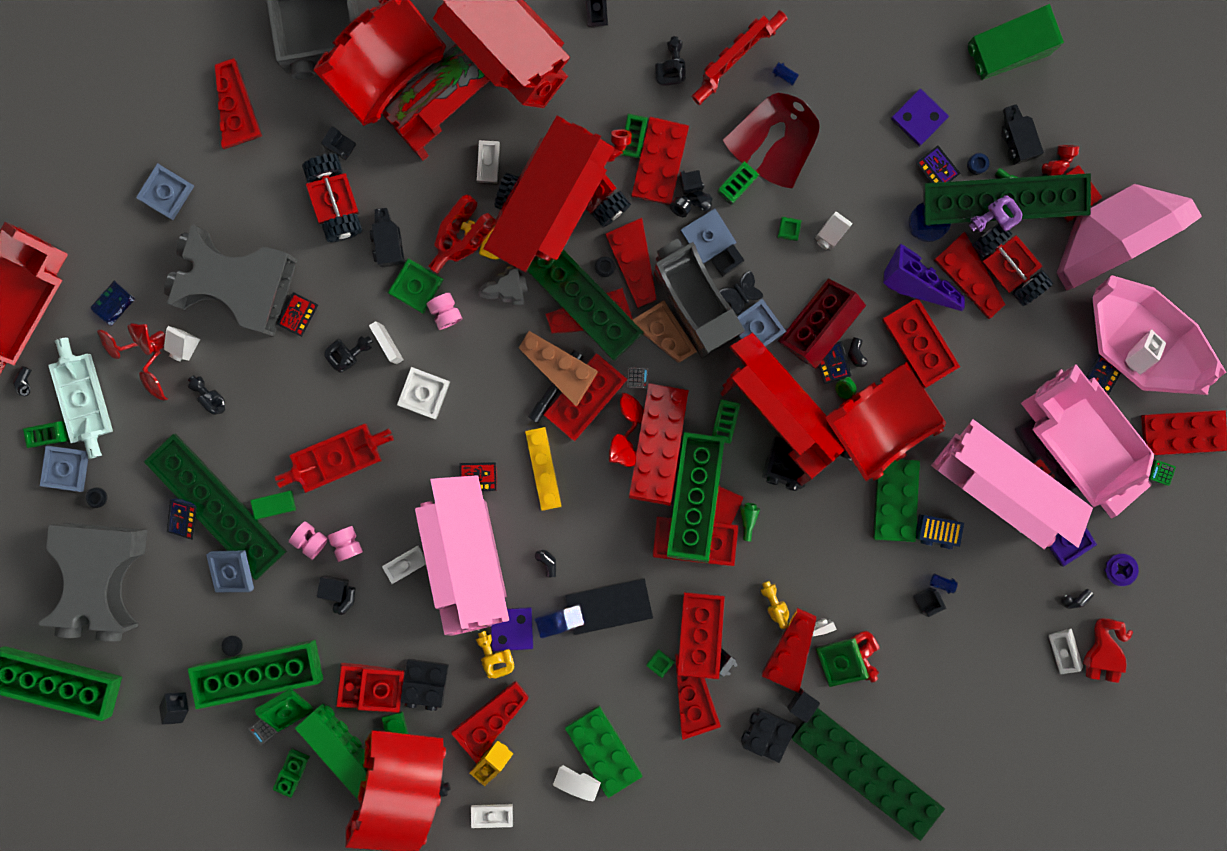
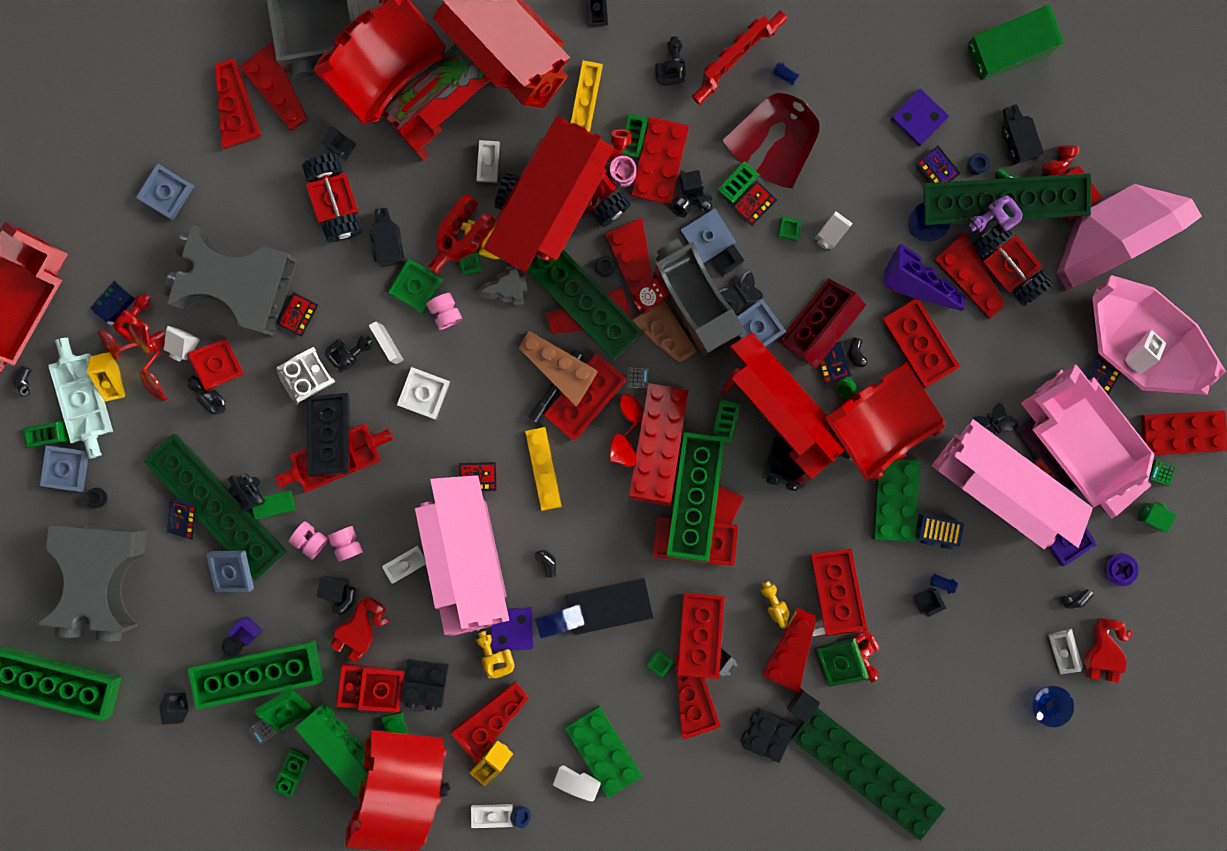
(106, 376): none -> yellow slope
(141, 302): none -> red piece
(215, 364): none -> red tile
(245, 630): none -> dark purple panel
(247, 490): none -> black hips
(275, 86): none -> red wing
(304, 375): none -> white slope
(328, 435): none -> black tile
(358, 631): none -> red hips
(470, 264): none -> green tile
(520, 816): none -> dark blue tile
(586, 94): none -> yellow plate
(622, 171): none -> bright pink wheel
(650, 296): none -> red slope
(749, 516): green cone -> none
(754, 203): none -> piece
(838, 592): none -> red plate
(997, 420): none -> black piece
(1062, 706): none -> clear blue dish
(1156, 516): none -> green brick

